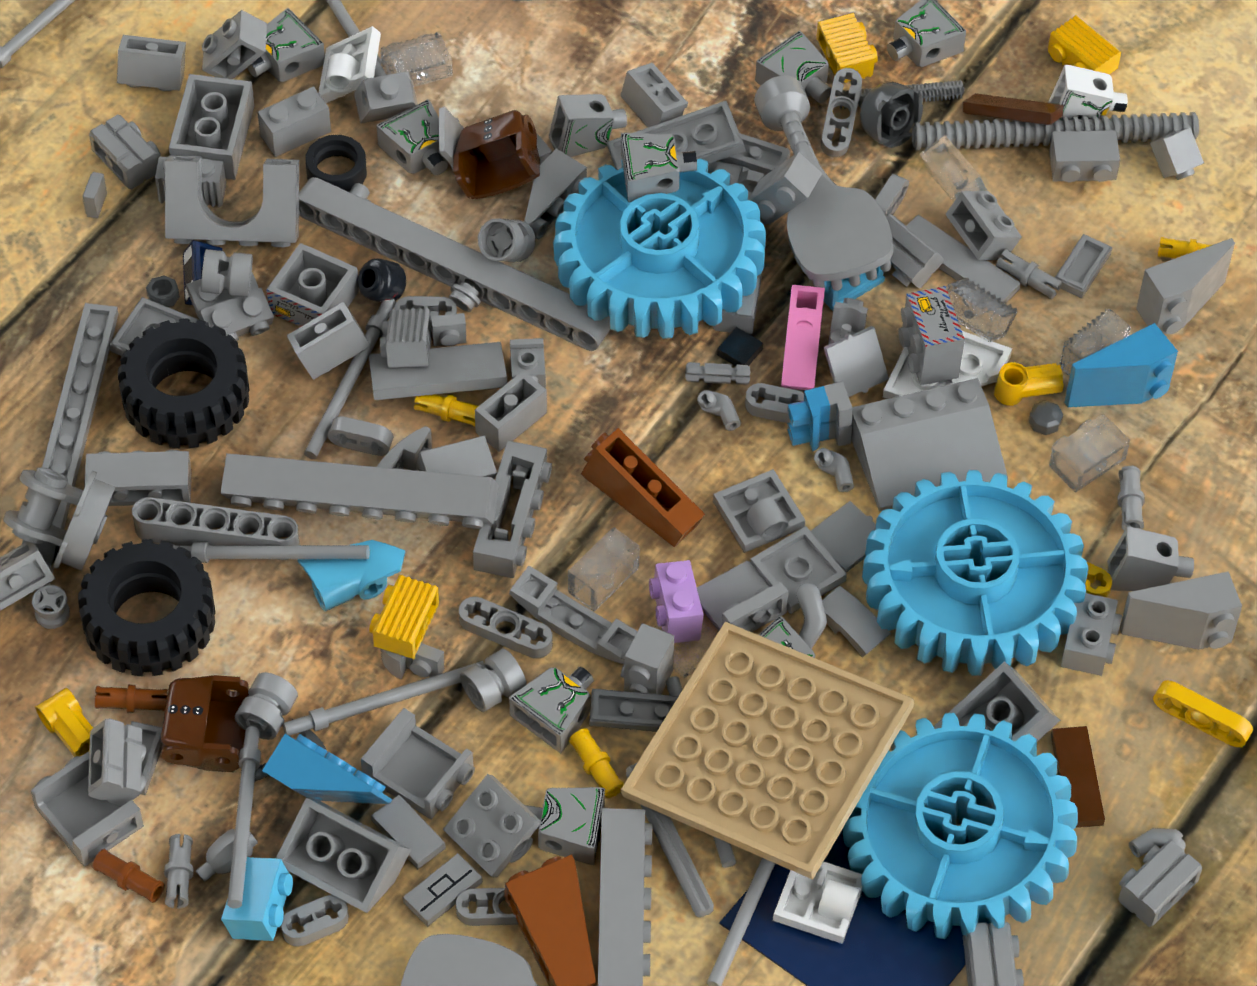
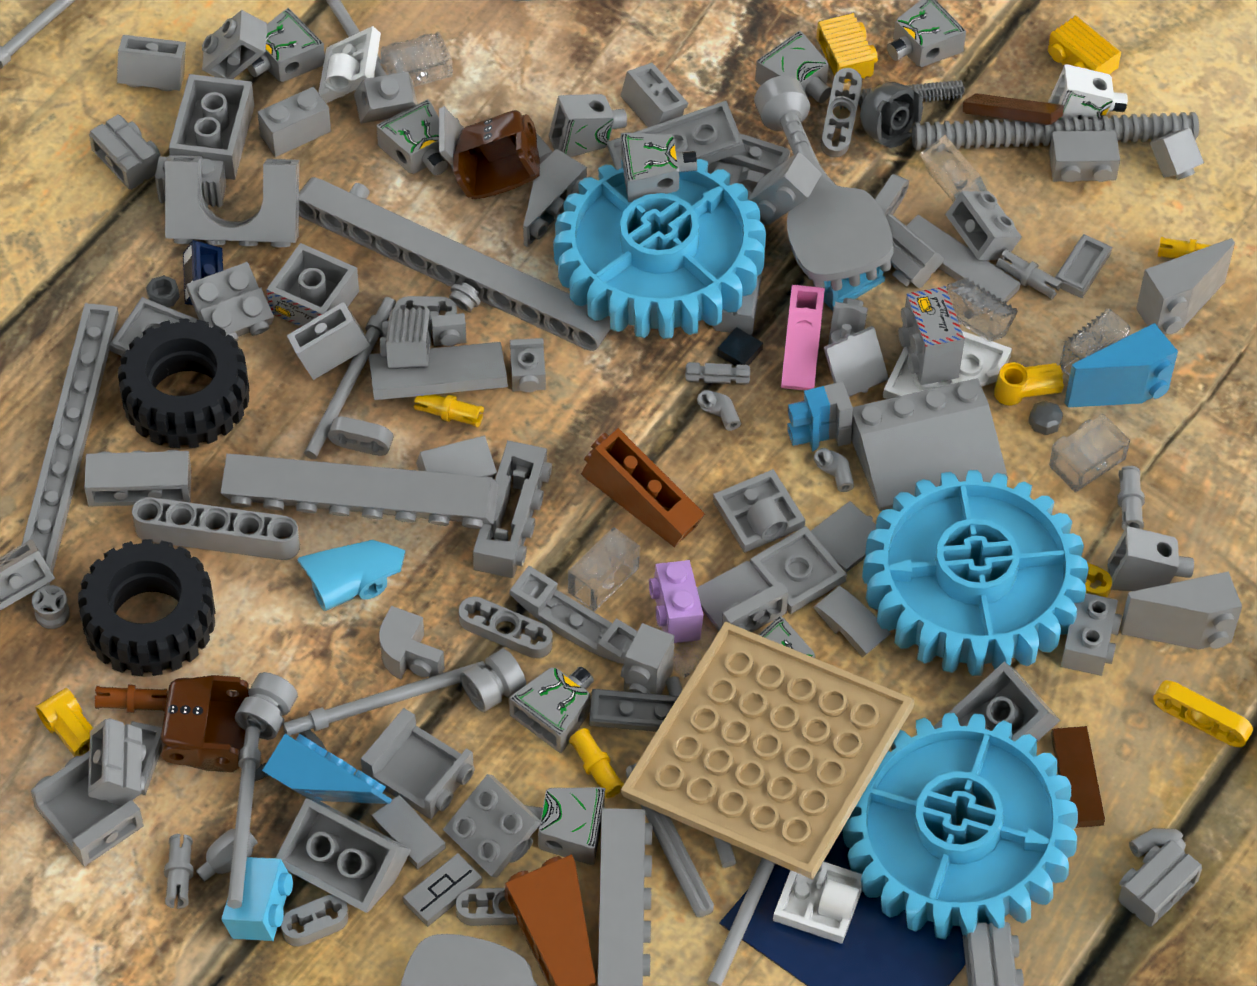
(44, 496): light grey piece -> none
(94, 195): light grey tile -> none
(128, 875): dark orange pin -> none
(205, 552): light grey bar -> none
(239, 273): light grey wheel -> none
(337, 146): black tyre -> none
(381, 280): black head -> none
(405, 616): yellow brick -> none
(407, 450): light grey slope -> none
(506, 240): light grey wheel -> none
(511, 410): light grey brick -> none
(775, 403): light grey beam -> none
(813, 611): light grey arm -> none

